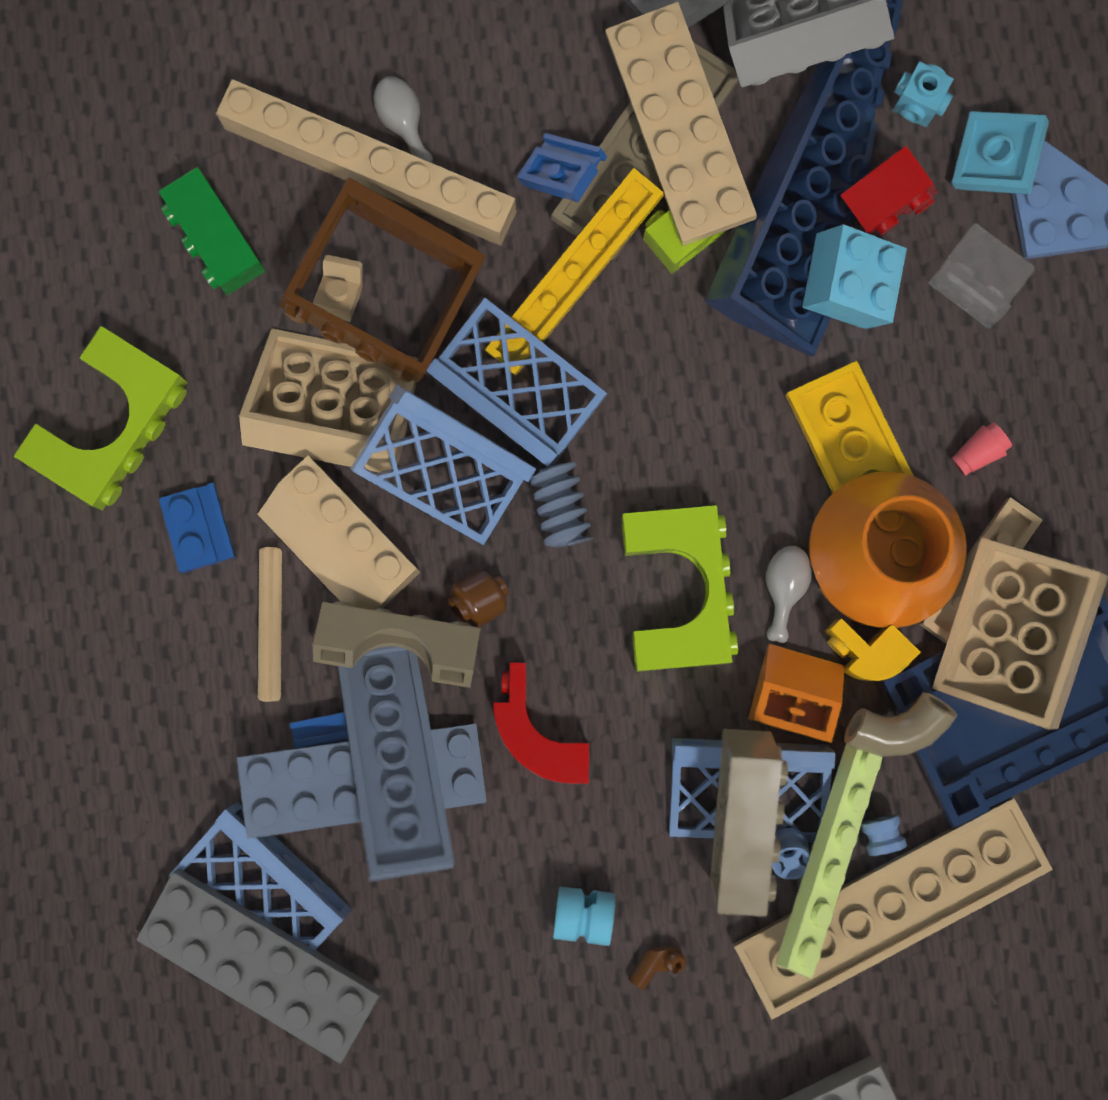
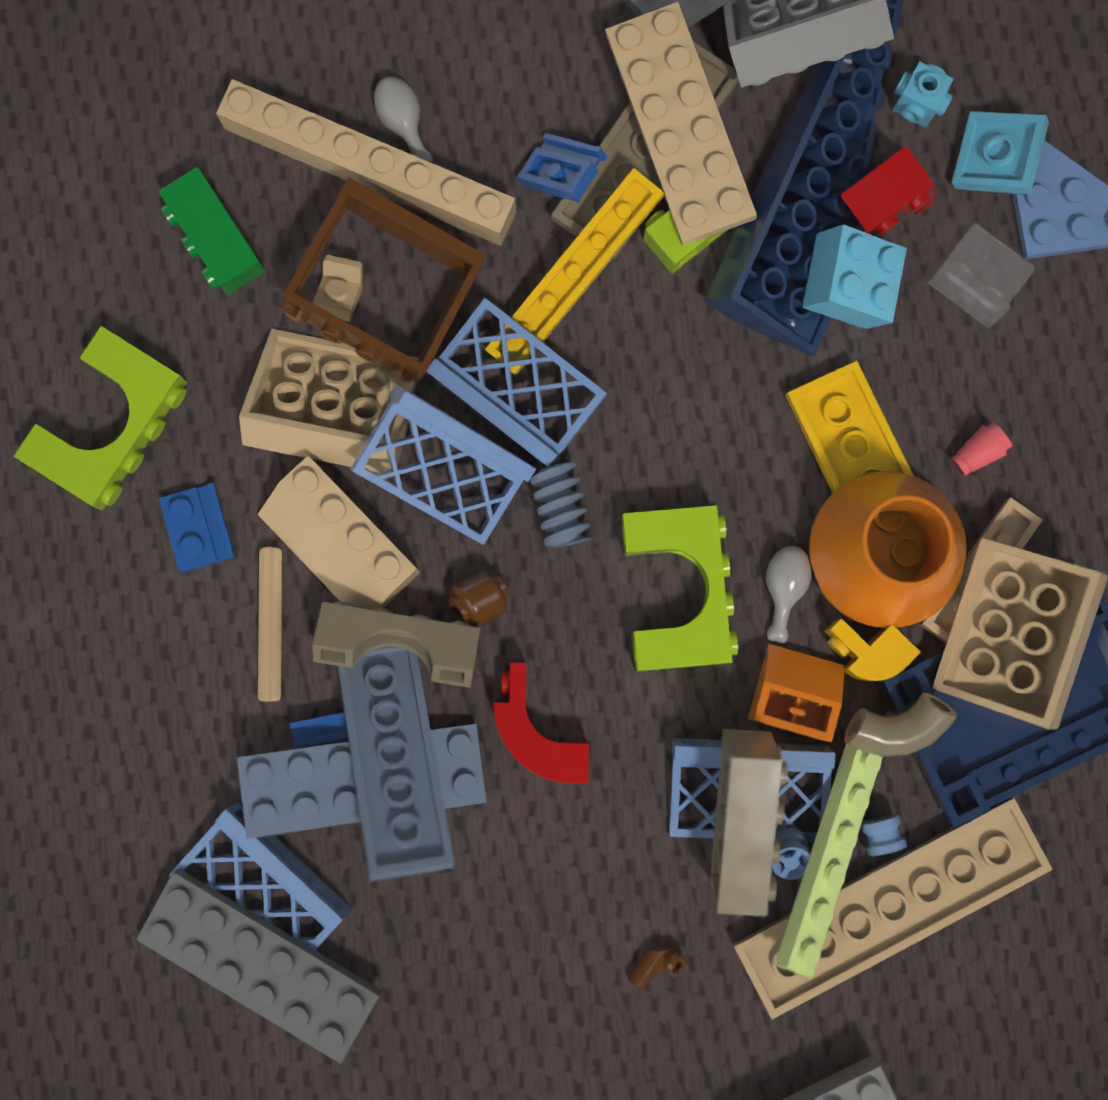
(584, 916): medium azure wheel -> none

